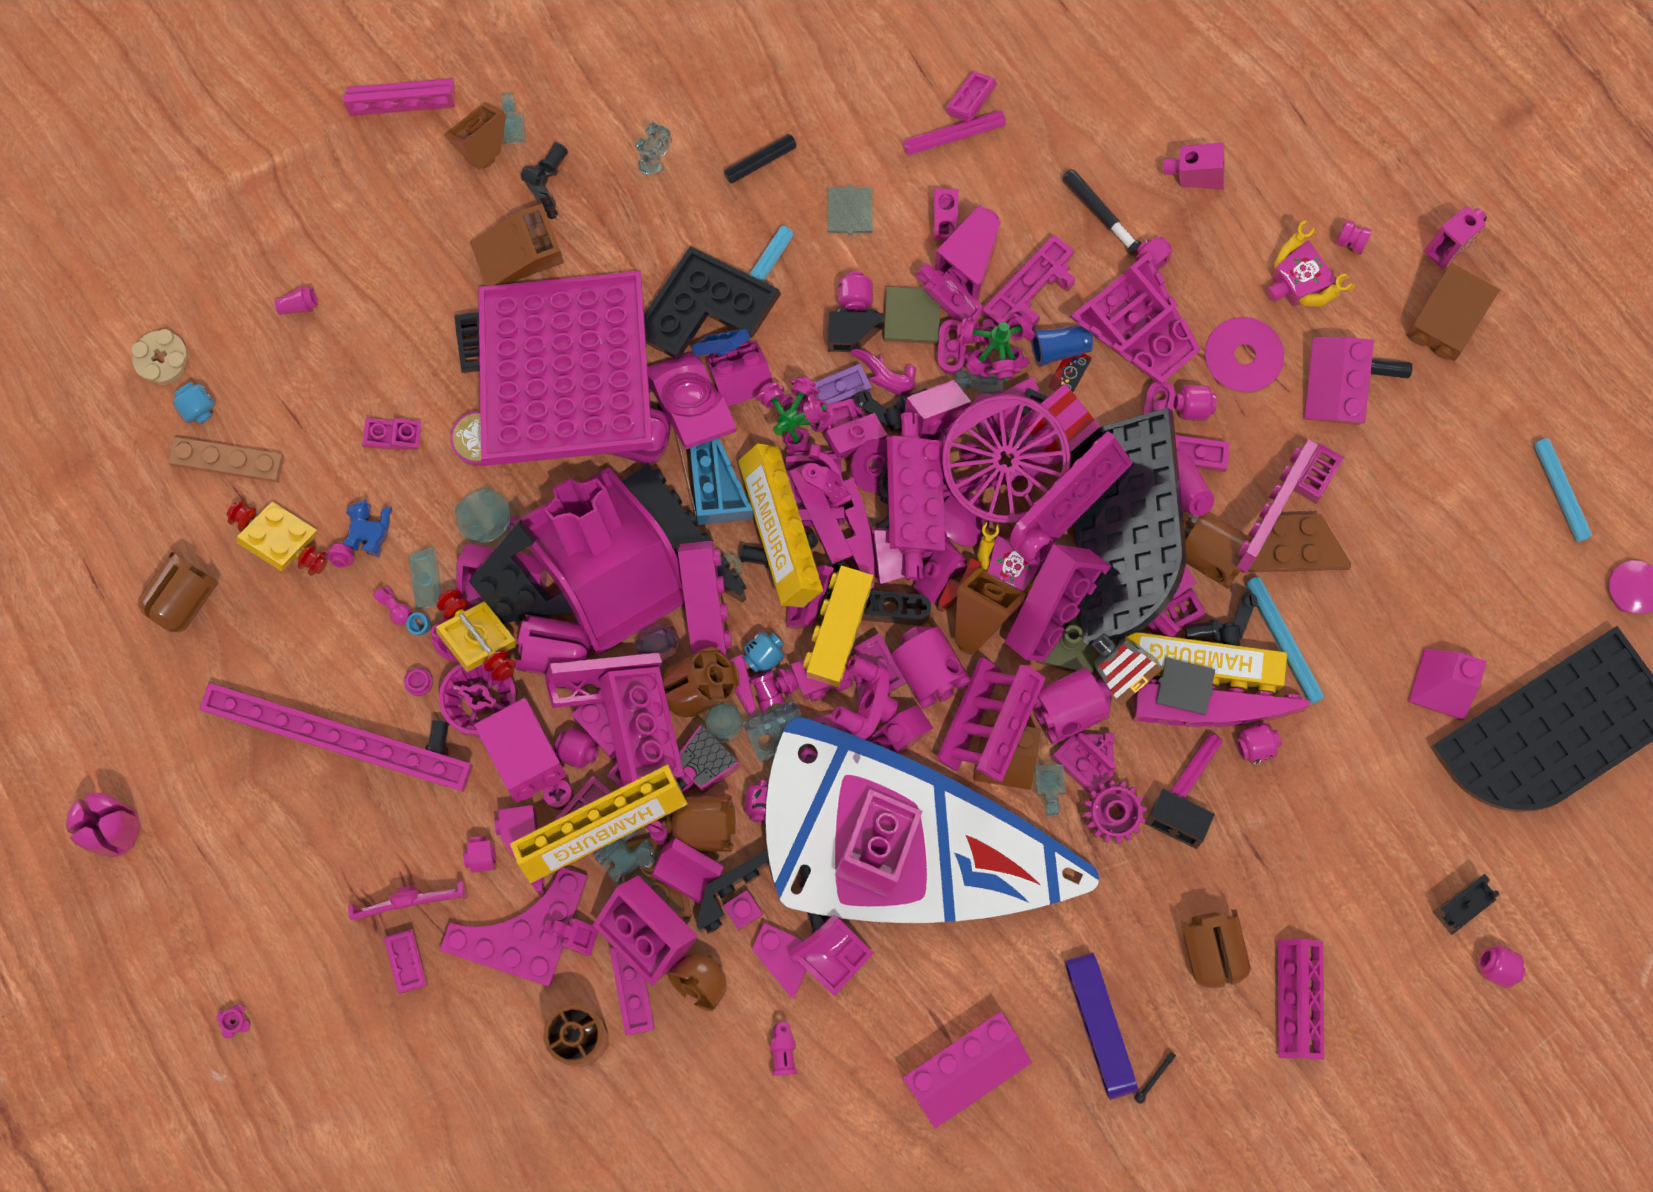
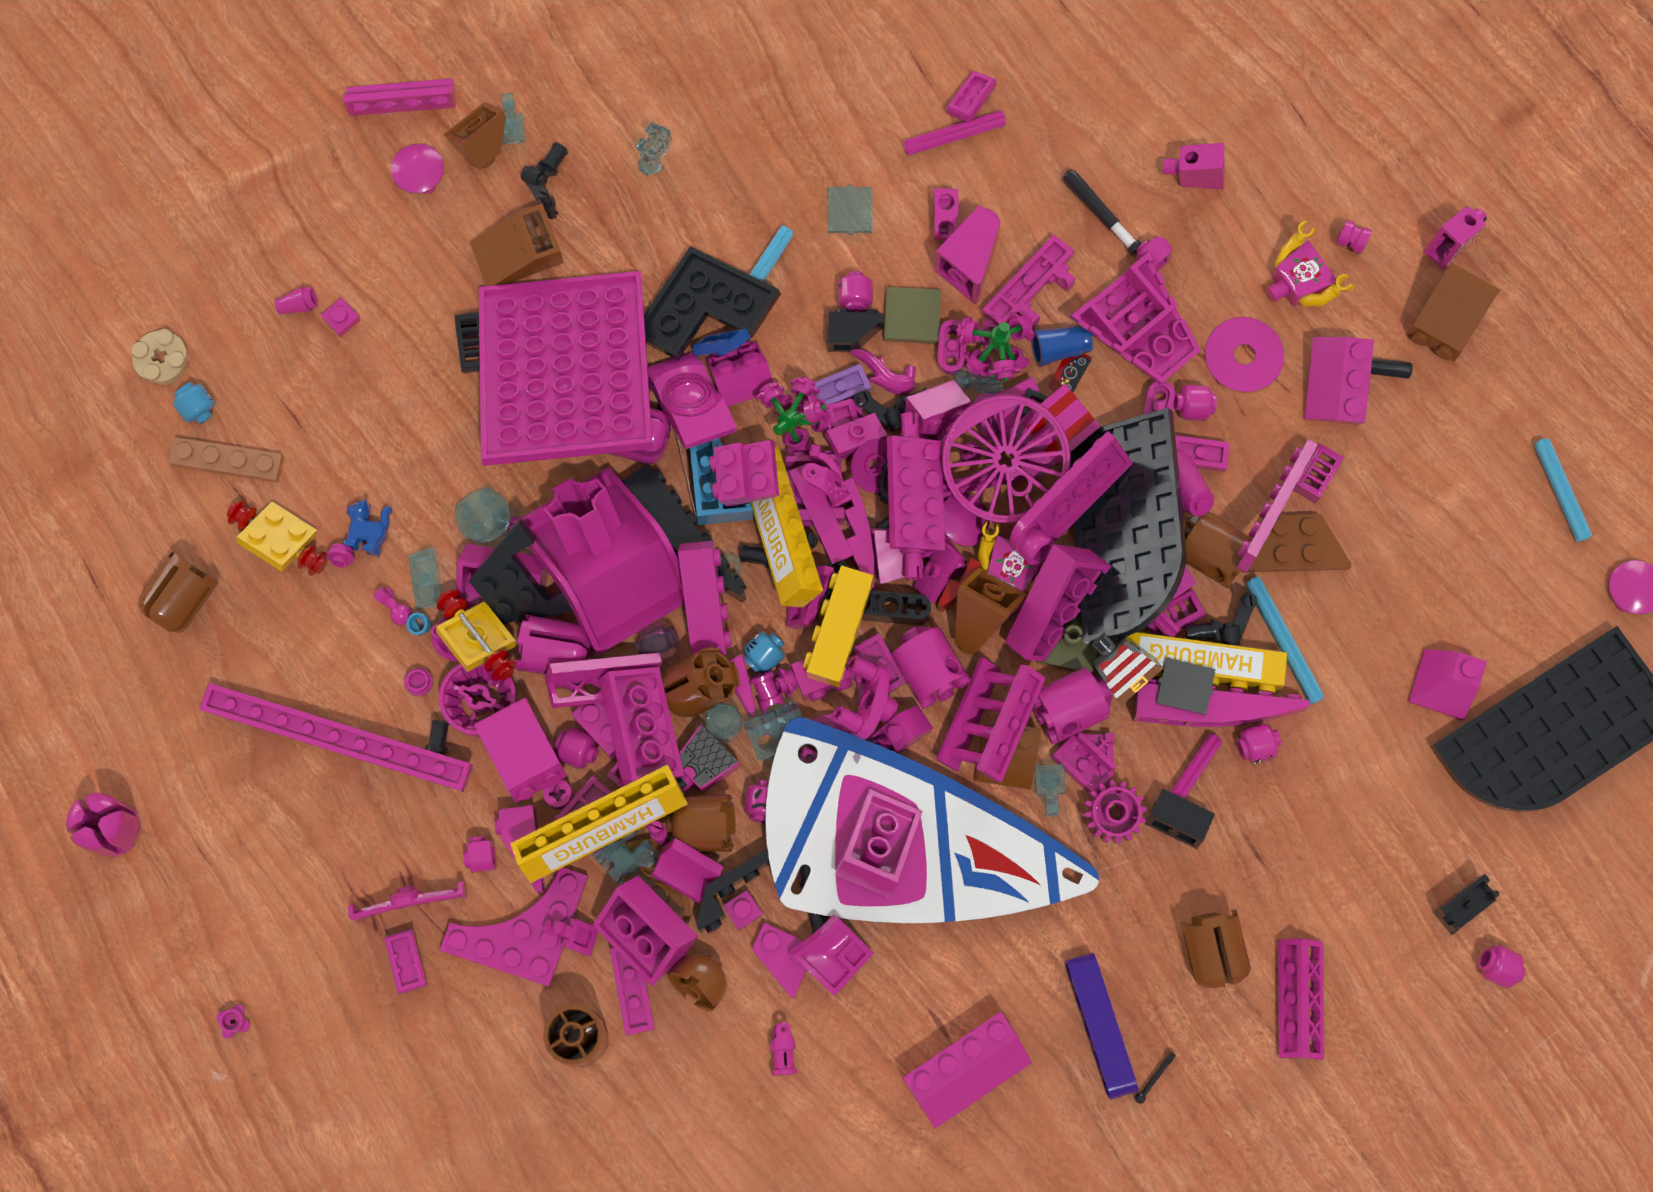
(340, 317): none -> dark pink plate
(393, 435): dark pink slope -> none
(417, 169): none -> dark pink dish
(467, 438): tile -> none
(745, 472): none -> dark pink plate
(760, 158): black axle -> none
(949, 293): dark pink hinge -> none

